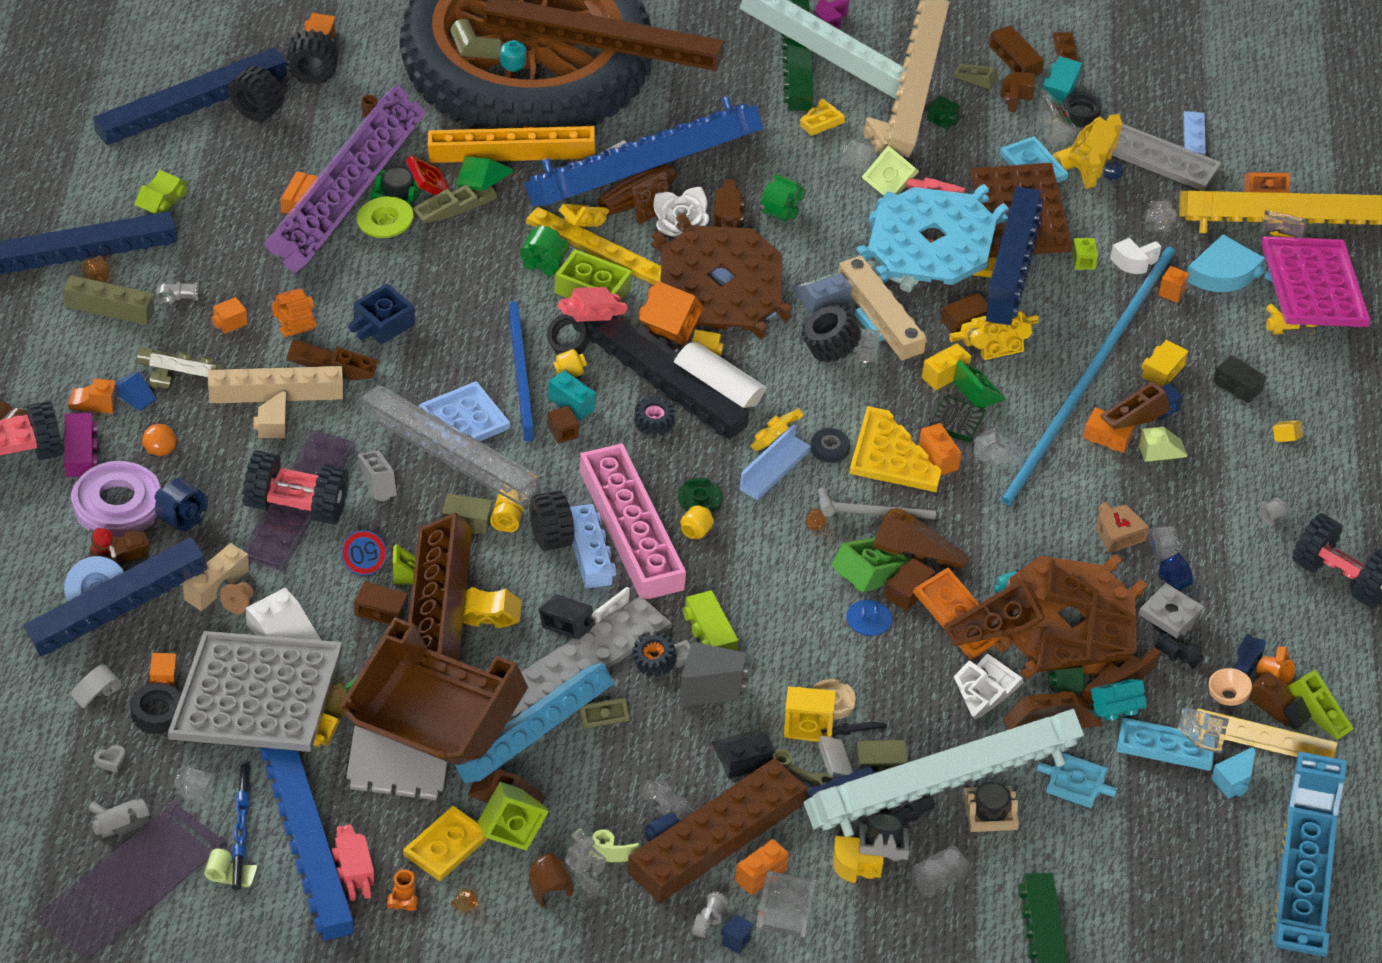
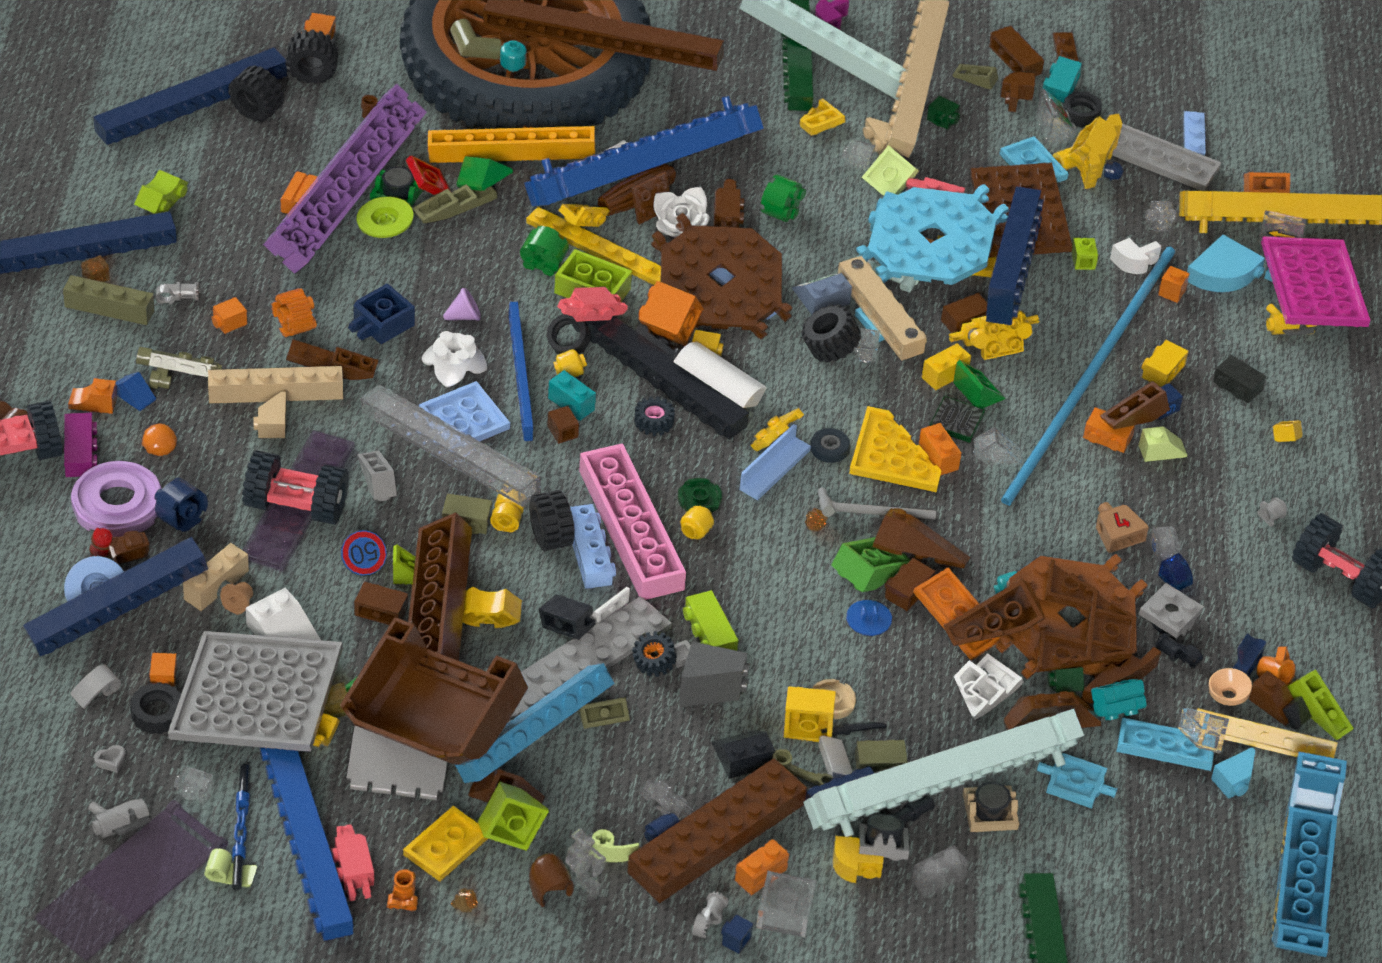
(454, 356): none -> white brick
(463, 308): none -> lavender hat

